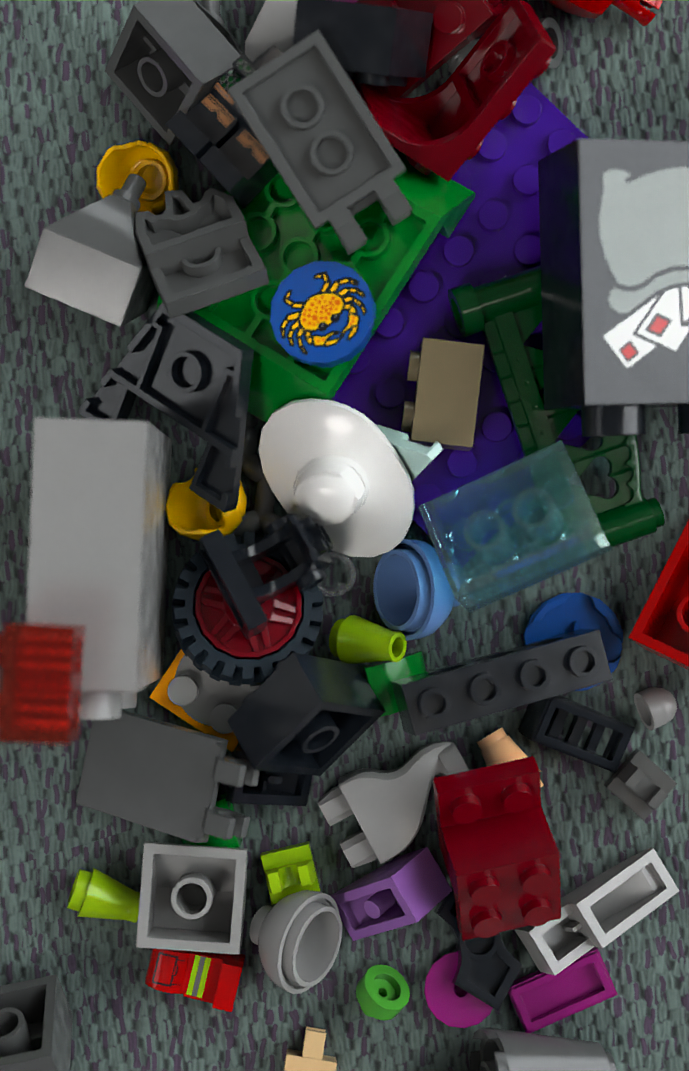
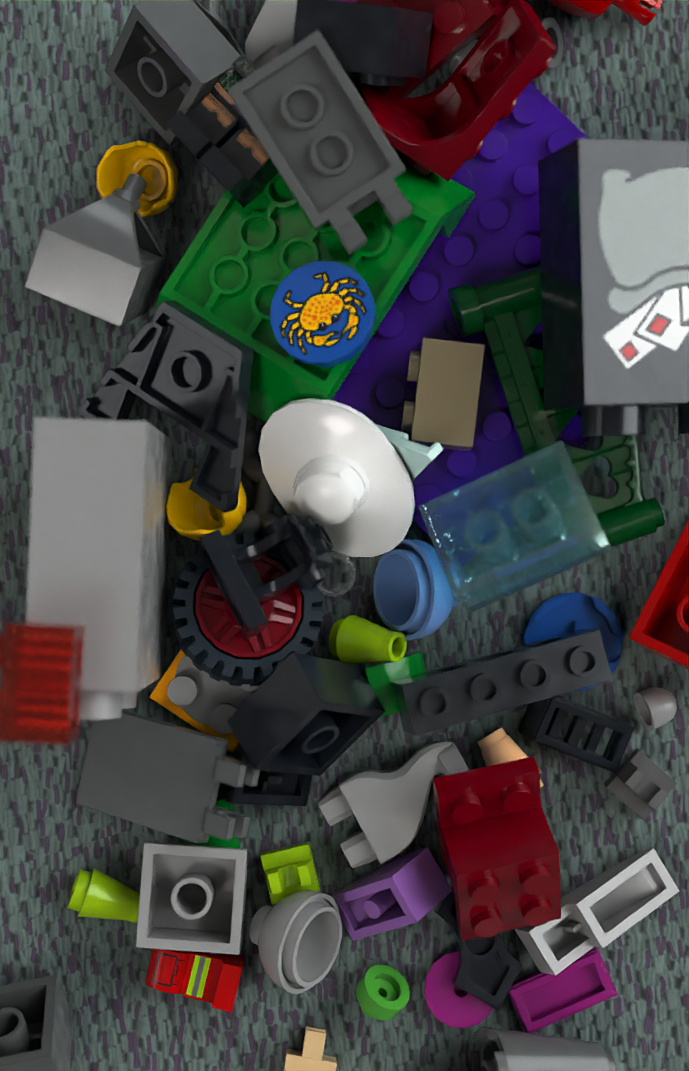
(199, 251): dark grey plate -> none

